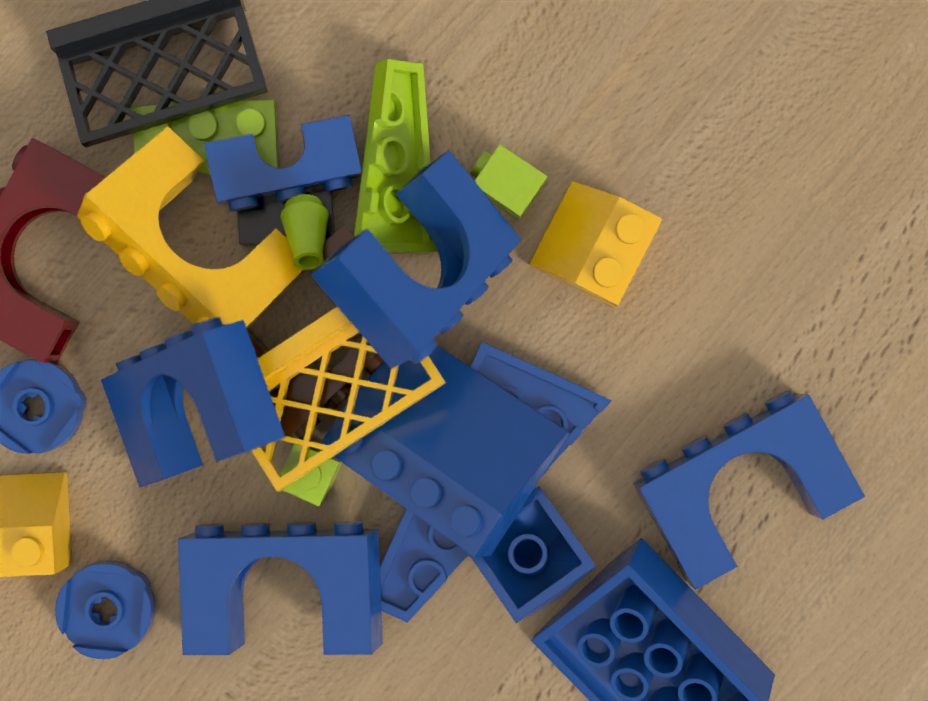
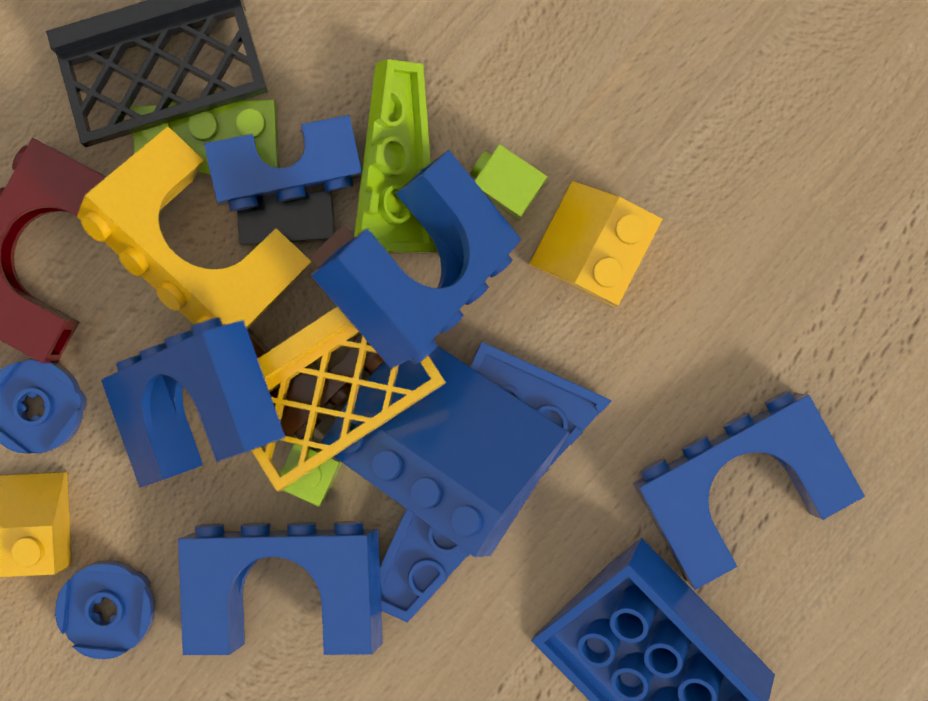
(305, 227): lime cone -> none
(535, 559): blue slope -> none

